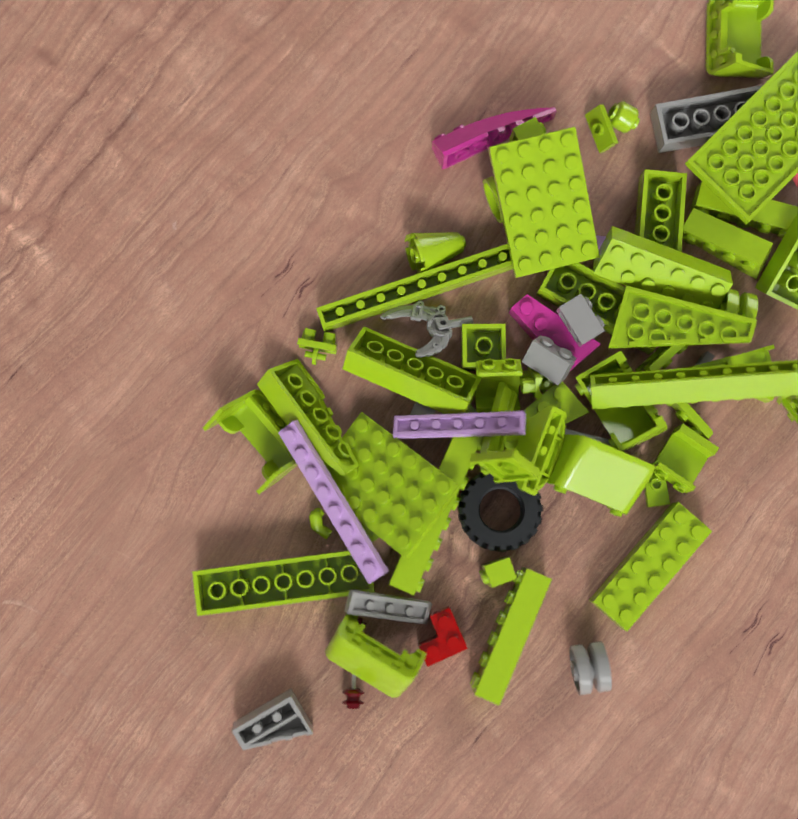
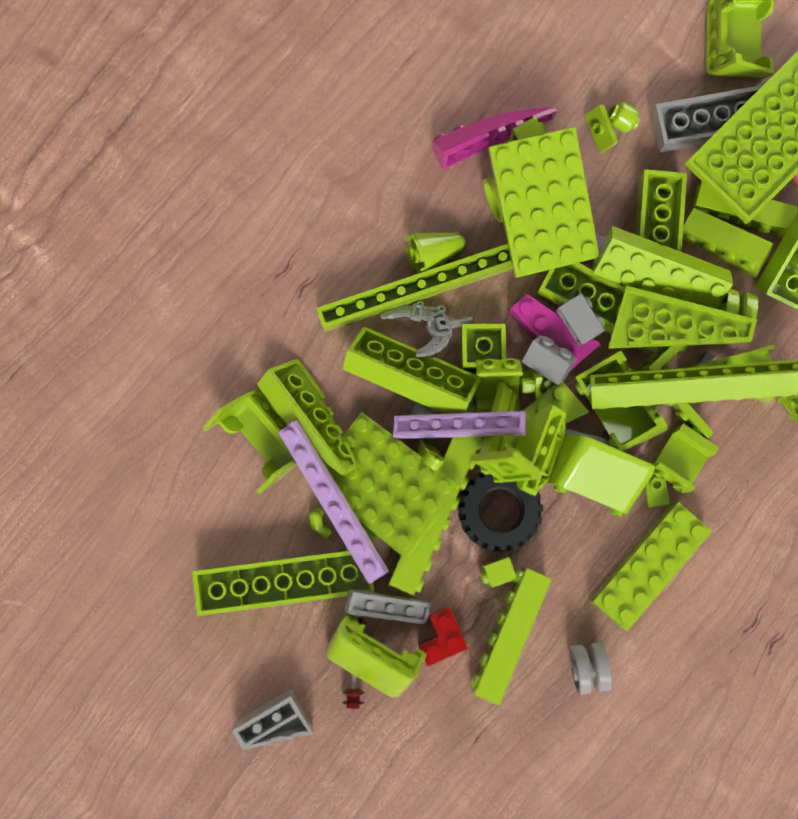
(308, 342): lime hips -> none
(430, 454): none -> lime beam

